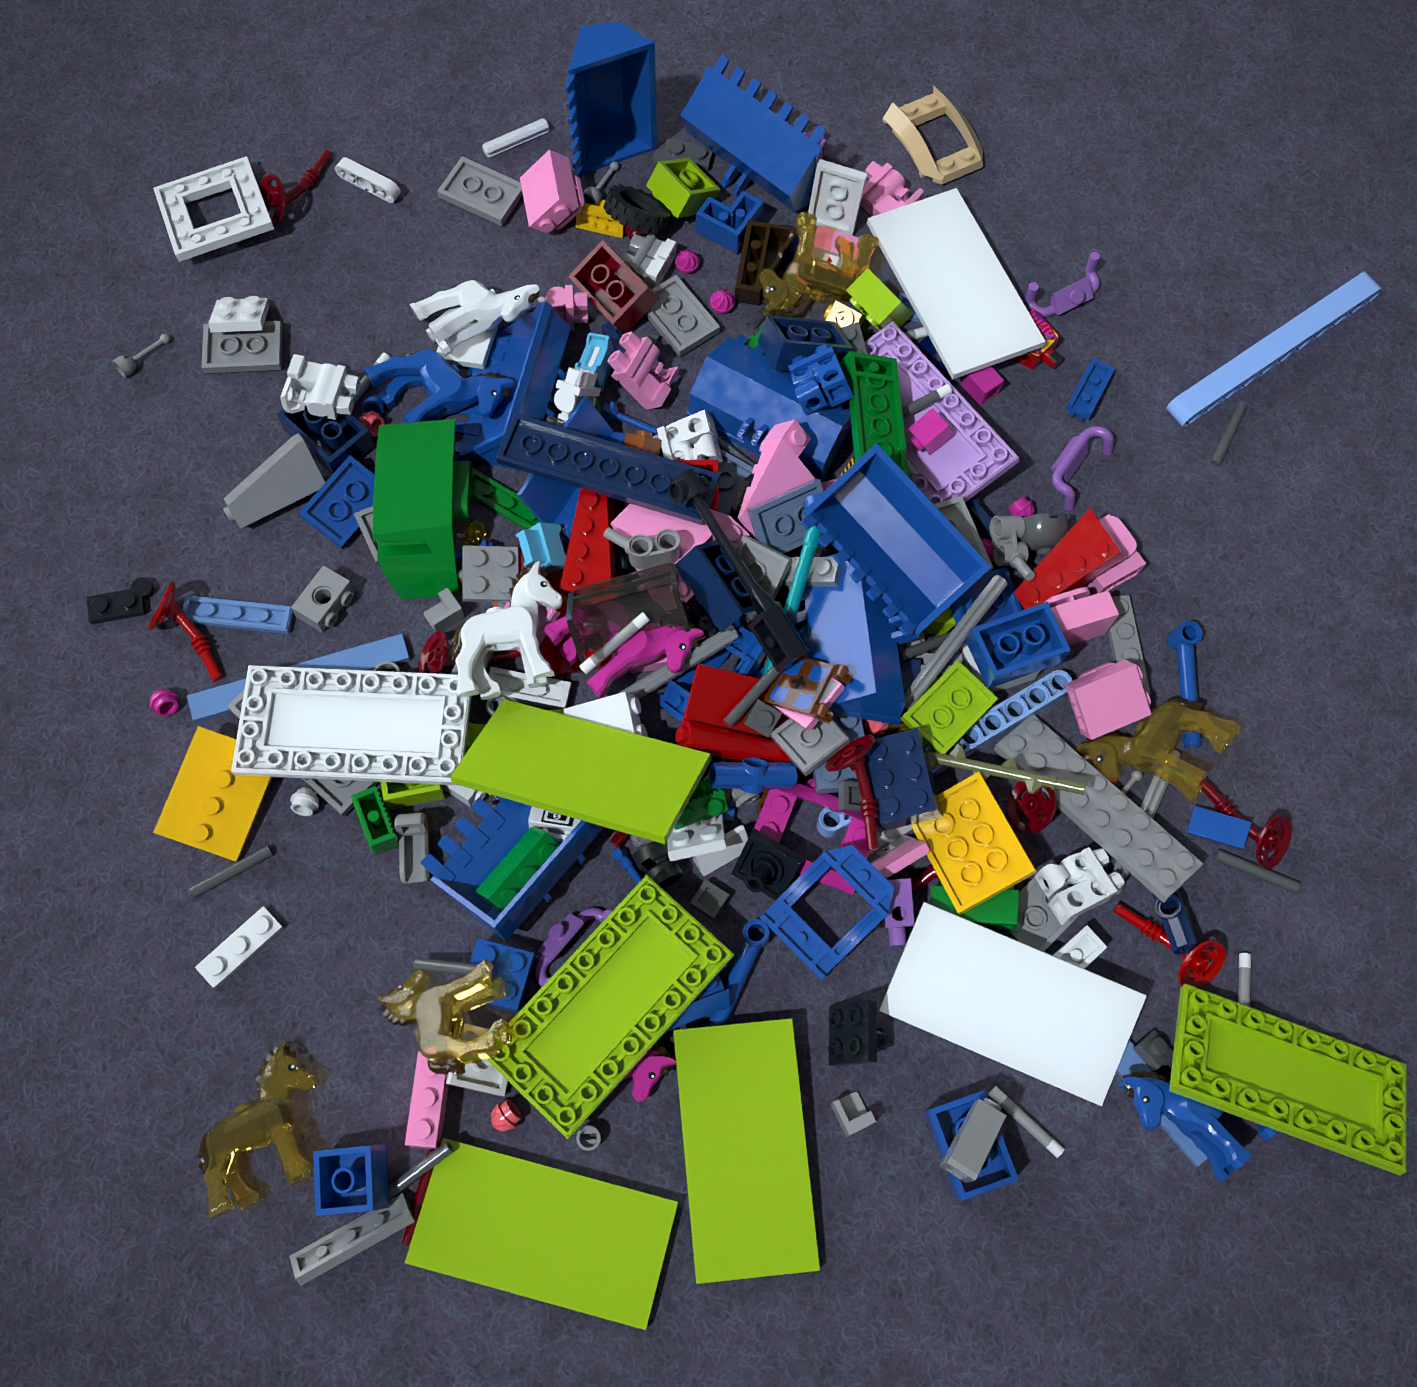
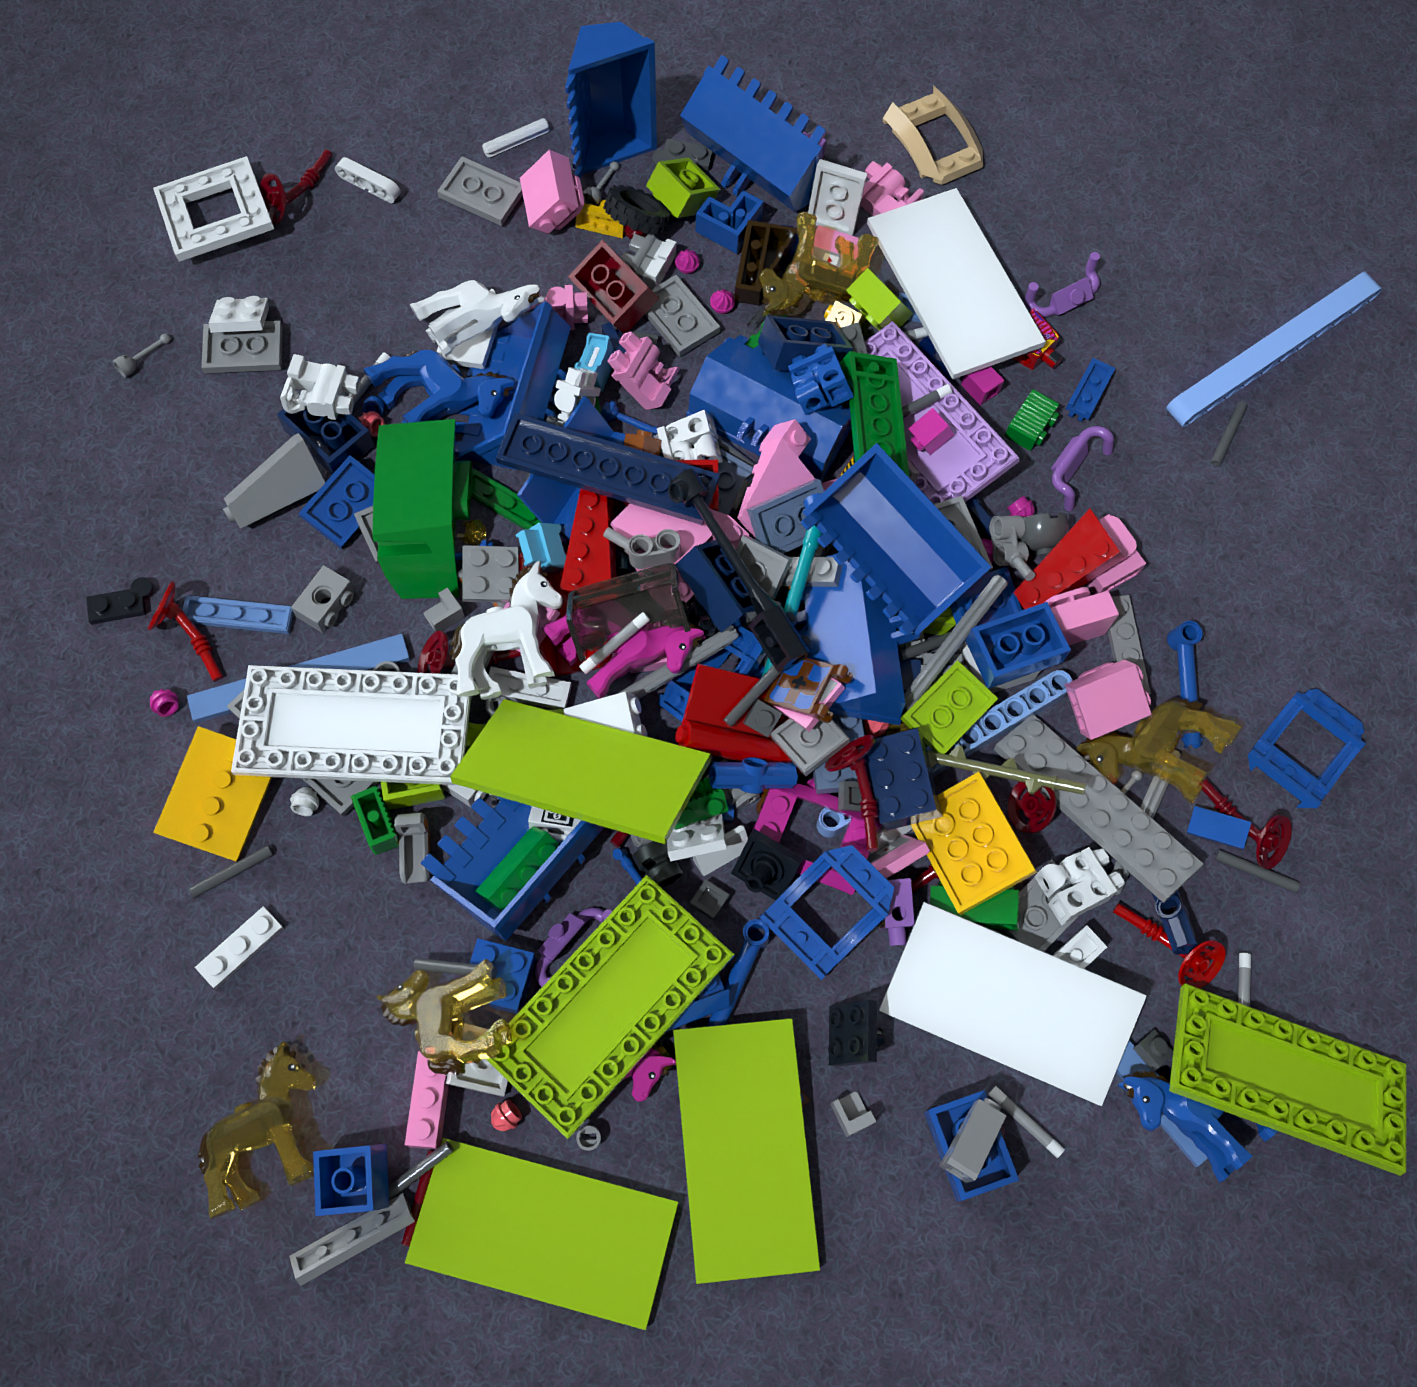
(1032, 419): none -> green brick
(1290, 774): none -> blue wedge

